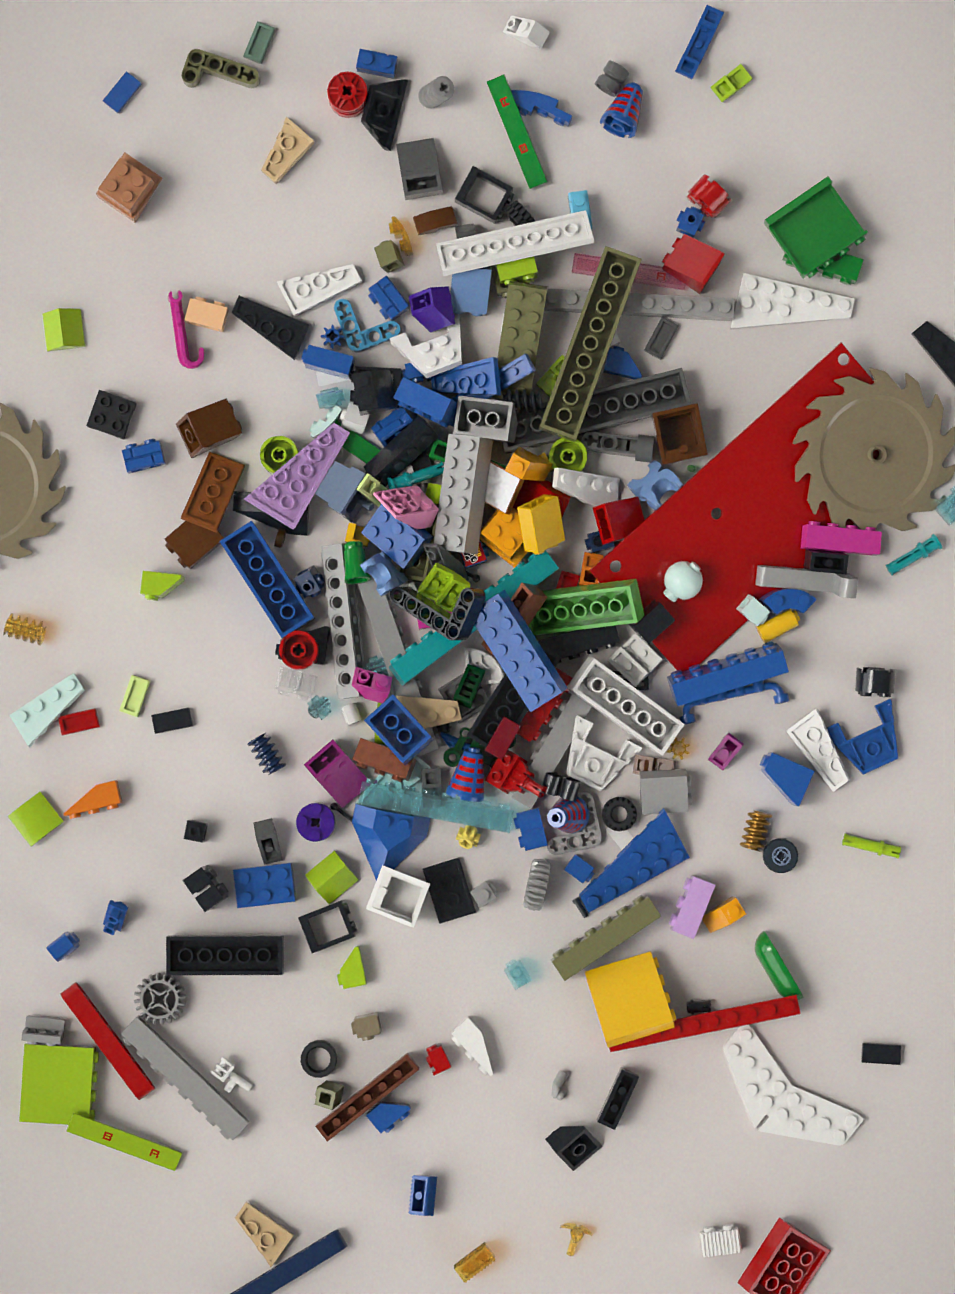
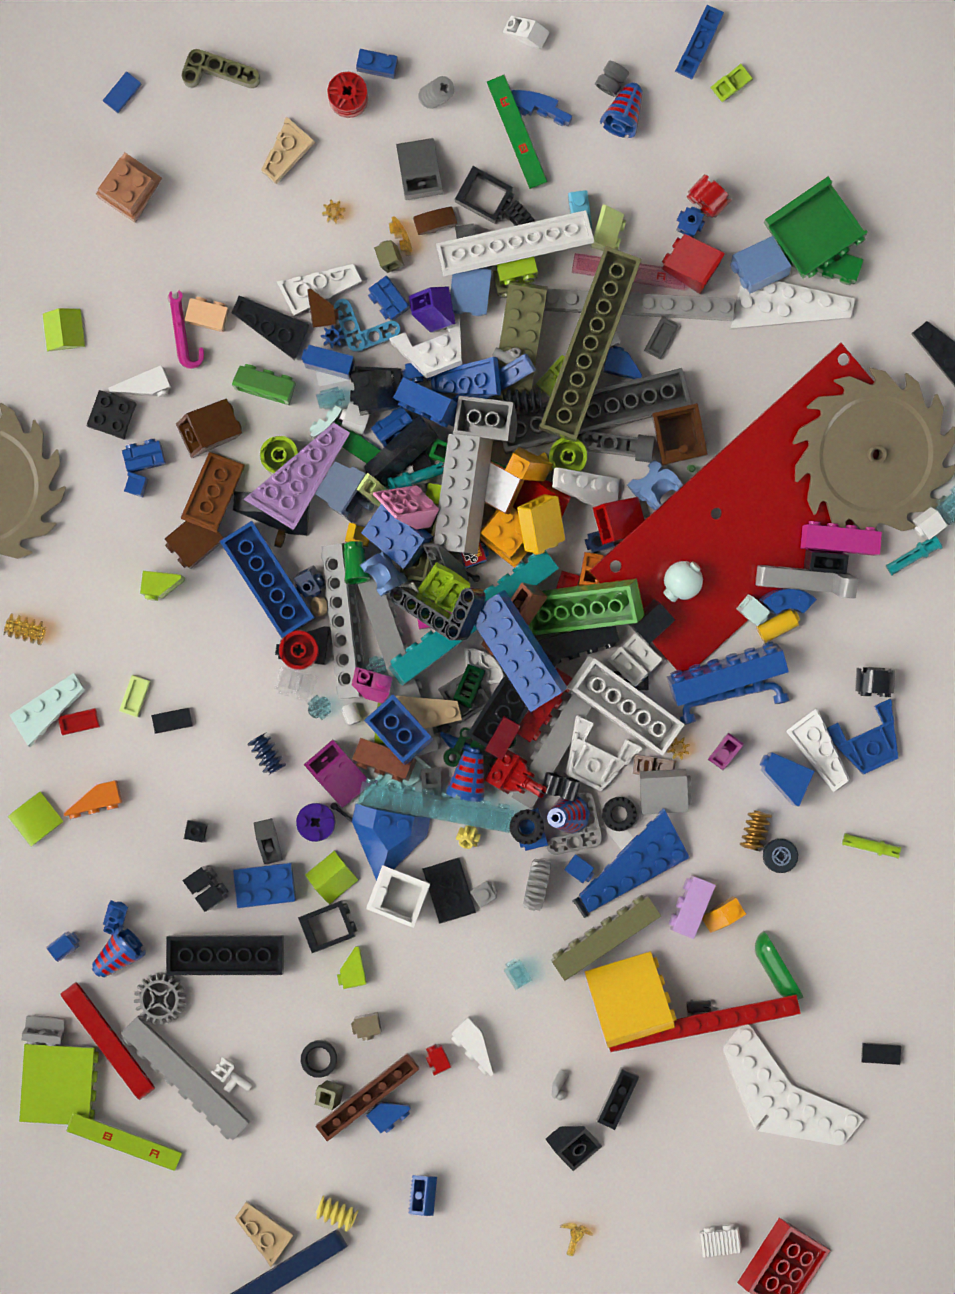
(118, 952): none -> blue cone
(136, 484): none -> blue panel
(147, 384): none -> white slope
(259, 42): sand green tile -> none
(264, 384): none -> bright green slope
(318, 606): none -> tan tile
(321, 310): none -> reddish brown slope
(328, 209): none -> clear yellow gear
(336, 1214): none -> light yellow piece
(383, 110): black wing -> none
(474, 1262): clear yellow brick -> none
(507, 356): none -> light grey arm
(518, 818): none -> black tyre
(608, 228): none -> yellowish green slope
(760, 265): none -> medium blue brick
(929, 523): none -> white brick

